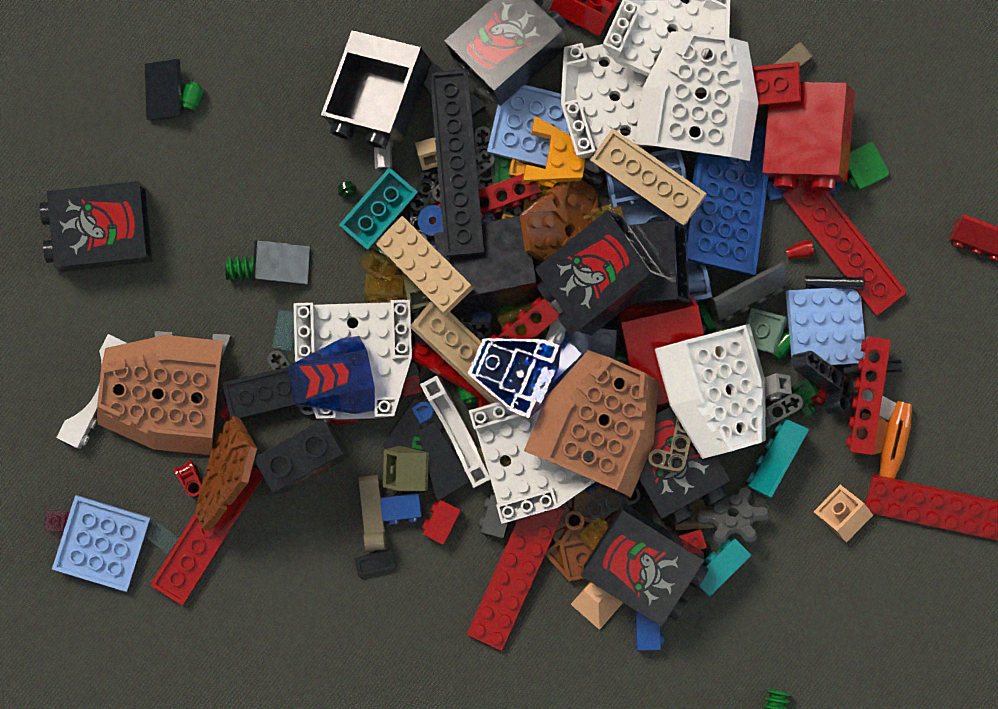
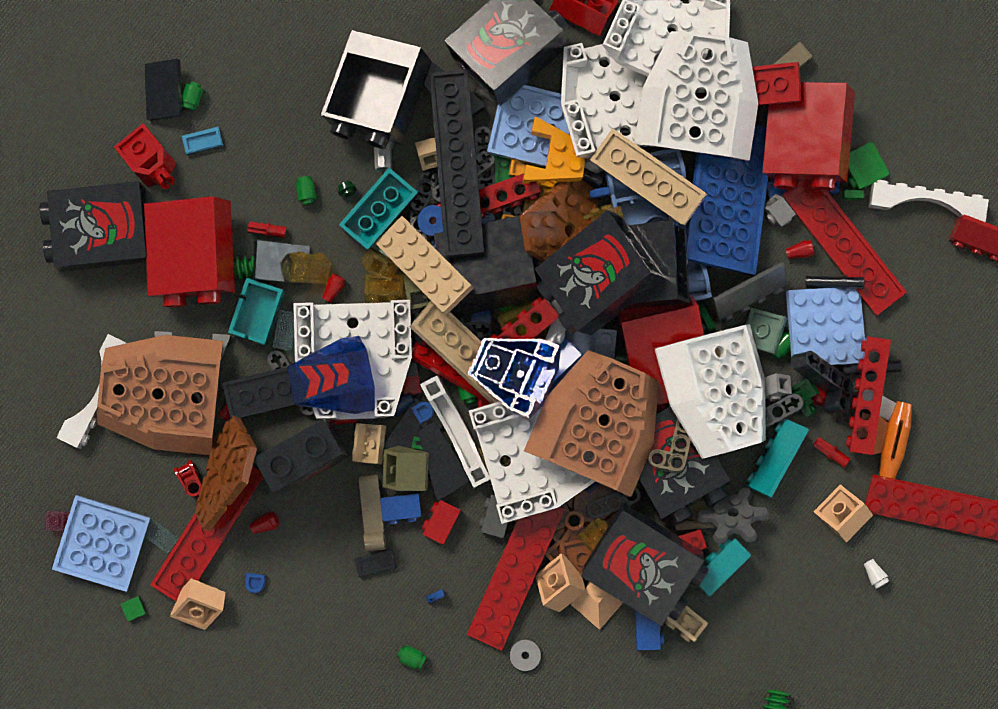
(133, 608): none -> green tile
(147, 157): none -> red plate
(189, 250): none -> red brick
(198, 604): none -> light nougat slope
(202, 140): none -> dark azure tile
(255, 582): none -> blue tile
(258, 313): none -> teal piece
(266, 522): none -> red cone
(267, 229): none -> red axle
(306, 190): none -> green brick
(309, 267): none -> clear yellow bracket
(333, 287): none -> red cone
(368, 443): none -> tan bracket
(404, 402): none -> dark blue cone
(411, 657): none -> green brick
(435, 596): none -> blue tile
(525, 646): none -> light grey piece
(559, 583): none -> light nougat slope
(599, 193): none -> blue tile
(688, 623): none -> tan bracket
(778, 211): none -> light grey brick
(831, 452): none -> red axle
(855, 195): none -> green tile
(876, 574): none -> white cone
(886, 196): none -> white arch

